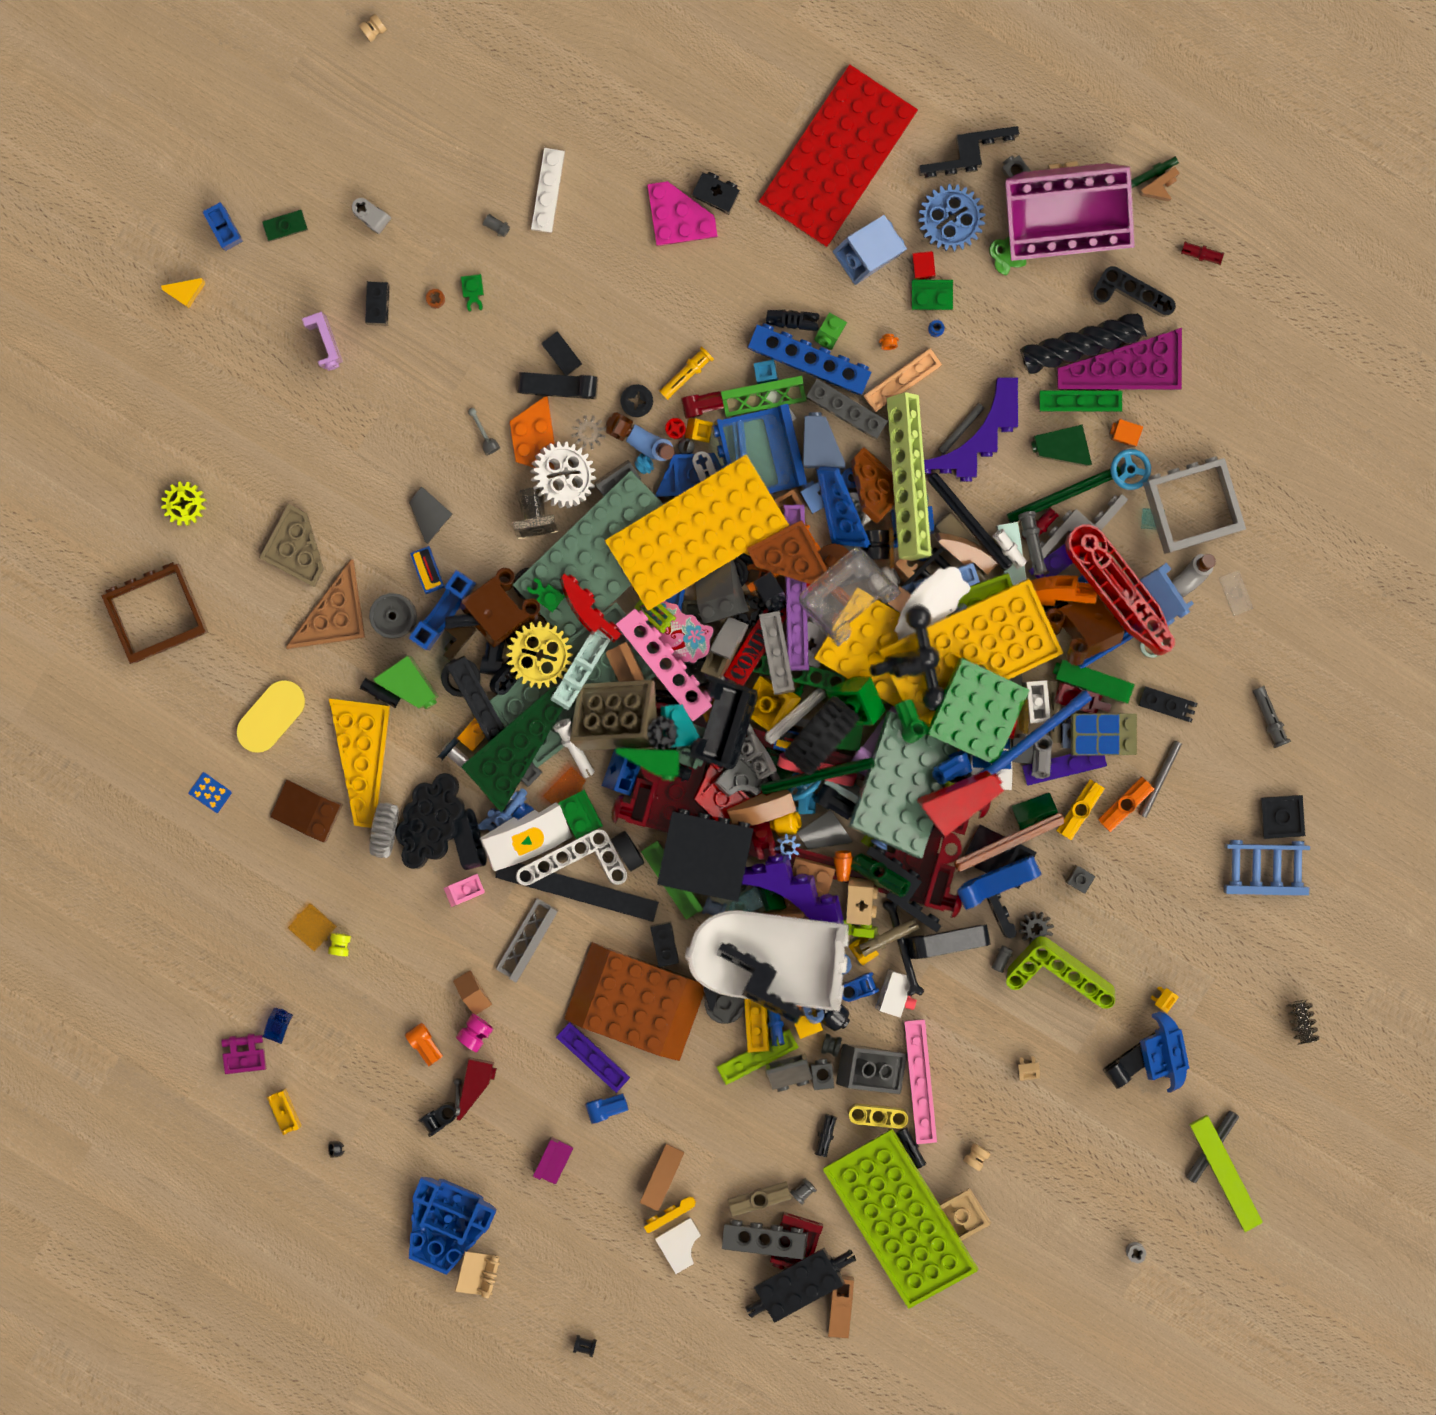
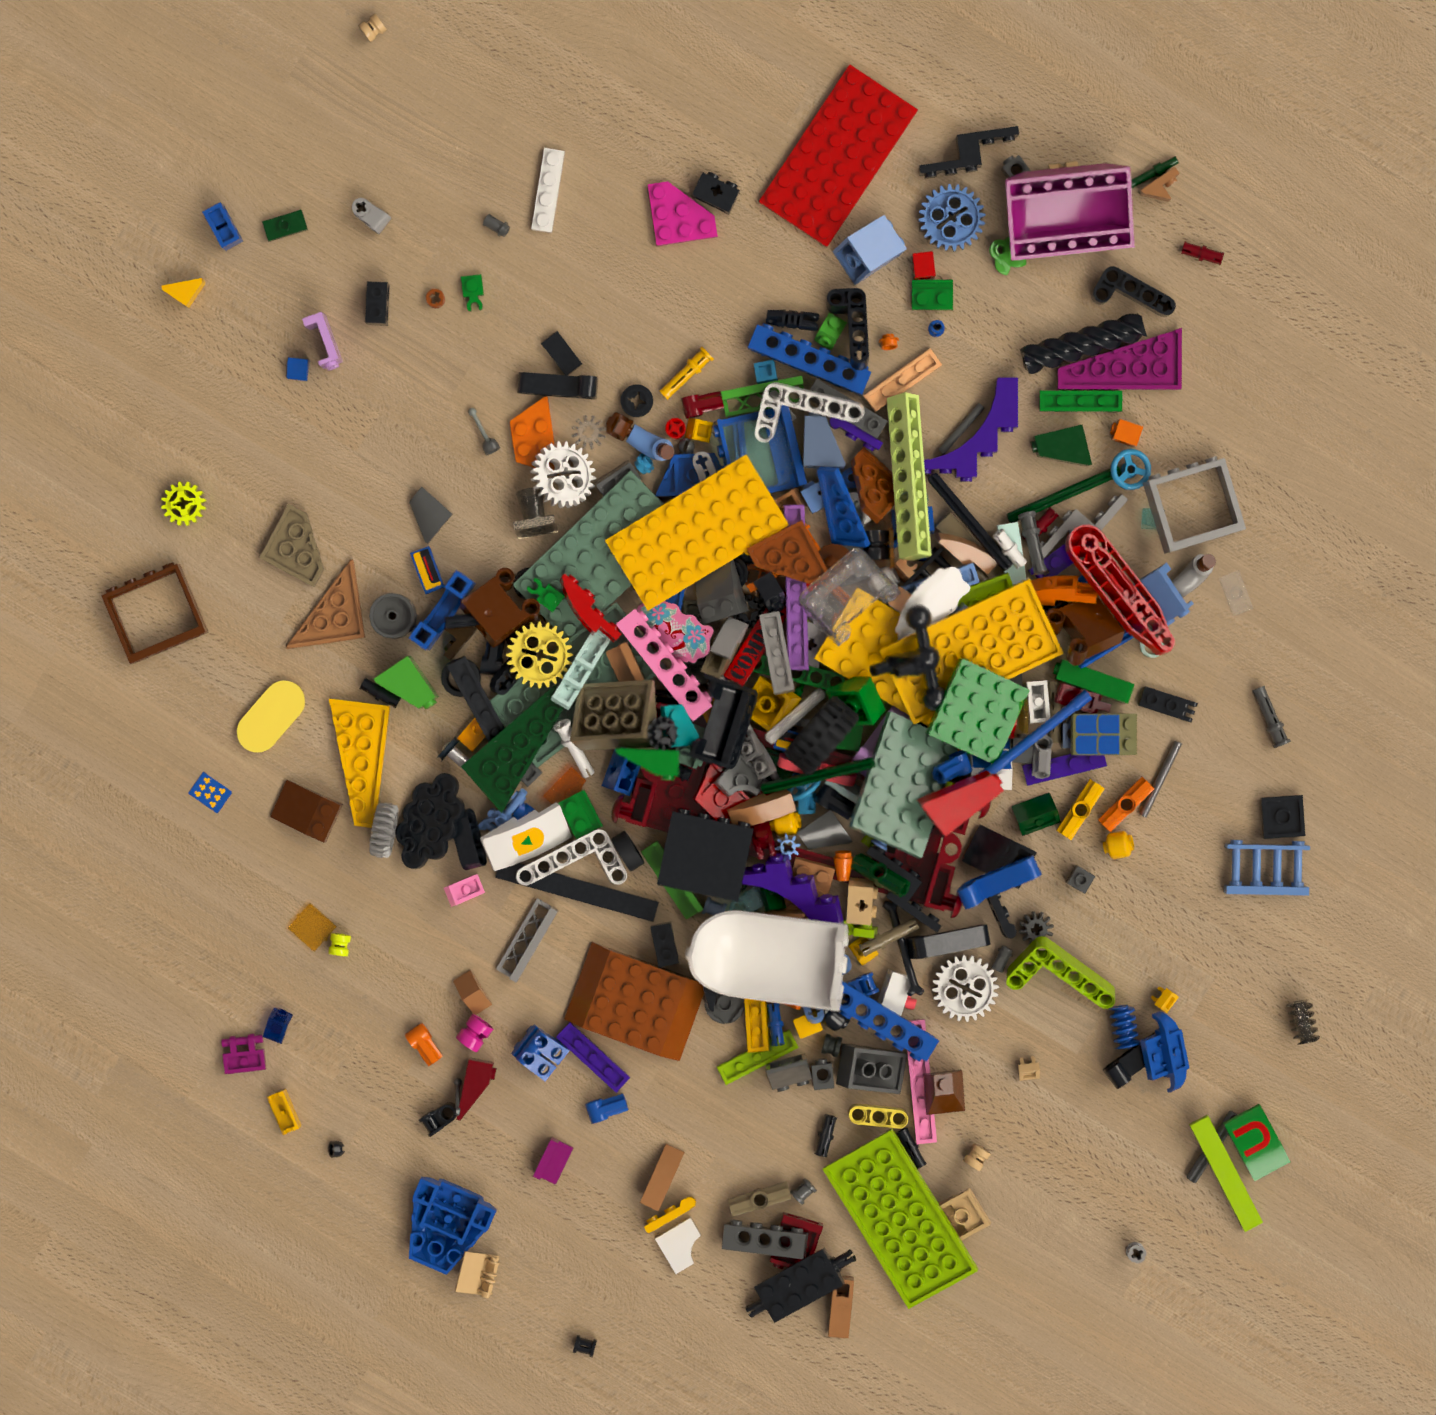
(297, 369): none -> blue slope
(531, 1048): none -> blue hips
(666, 622): lime tile -> none
(759, 982): black bracket -> none
(803, 404): none -> white beam
(855, 329): none -> black beam
(855, 433): none -> dark purple plate
(910, 721): green piece -> none
(926, 1041): none -> blue brick
(944, 1092): none -> reddish brown slope
(974, 971): none -> white gear
(1009, 842): axle -> none
(1118, 845): none -> yellow head
(1124, 1026): none -> blue piece
(1256, 1142): none -> green slope

